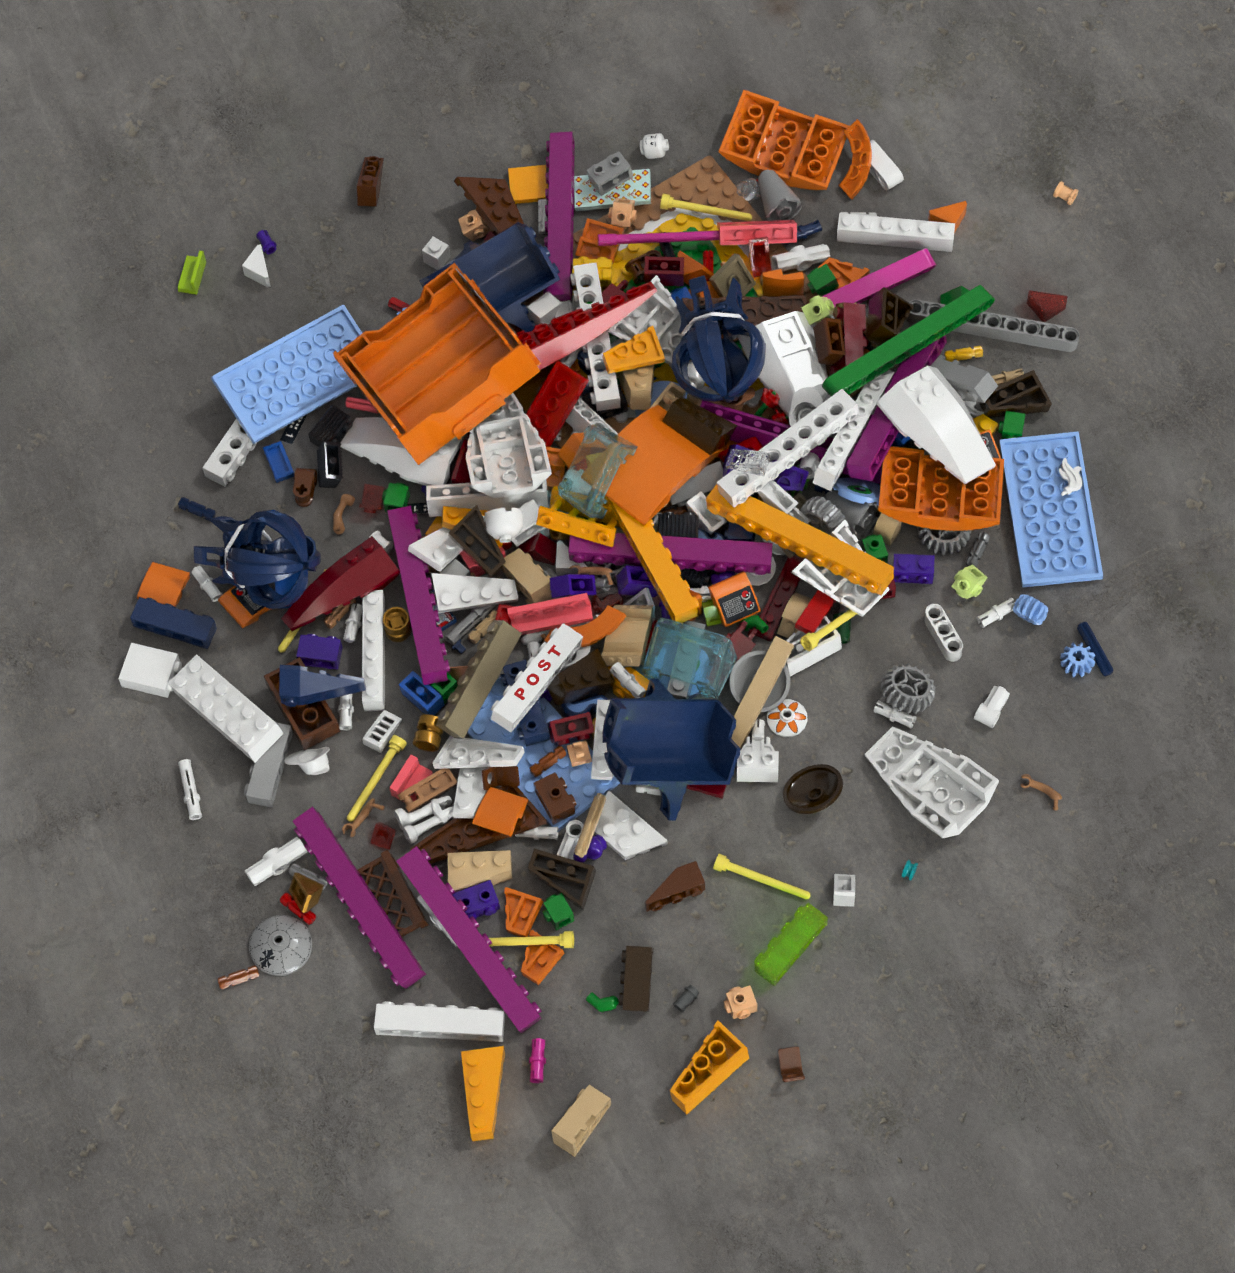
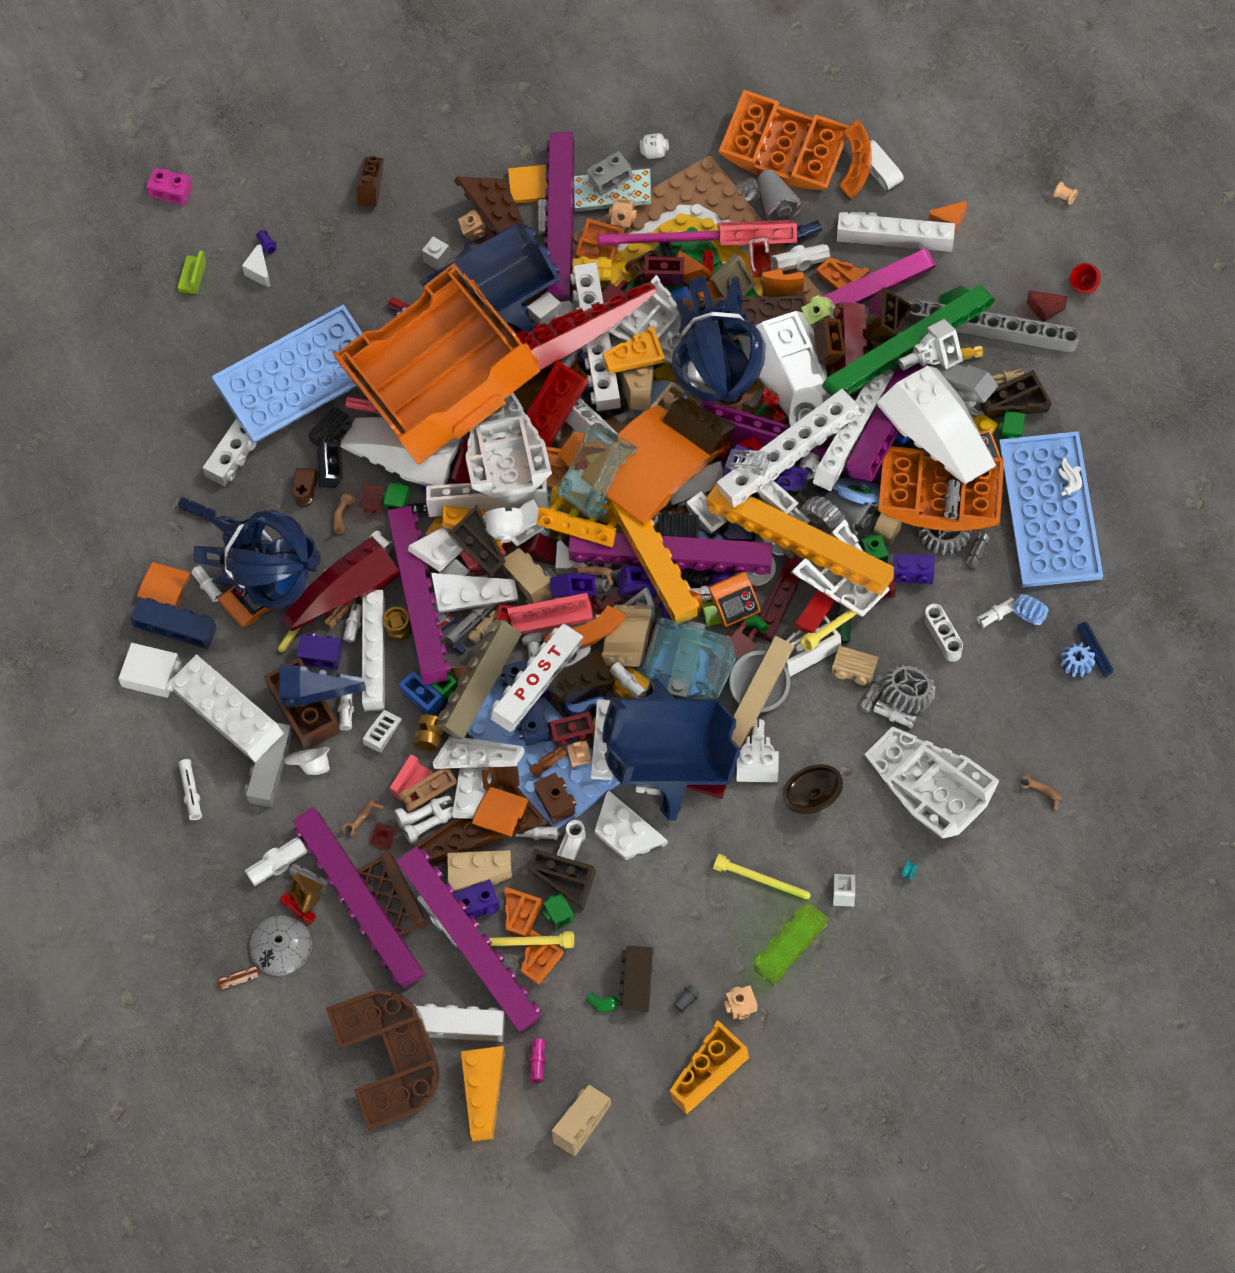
(169, 186): none -> dark pink brick
(278, 461): blue tile -> none
(292, 430): black sticker -> none
(396, 745): light yellow piece -> none
(408, 1048): none -> reddish brown plate
(590, 825): tan axle -> none
(595, 849): dark purple animal -> none
(669, 202): light yellow piece -> none
(681, 883): reddish brown slope -> none
(787, 726): white dish -> none
(790, 1064): reddish brown bracket -> none
(791, 614): tan brick -> none
(822, 281): green brick -> none
(854, 666): none -> tan brick
(872, 695): none -> light grey axle
(937, 347): none -> white brick
(952, 499): none -> light grey pin
(969, 582): yellowish green brick -> none
(989, 711): white piece -> none
(1085, 278): none -> red piece

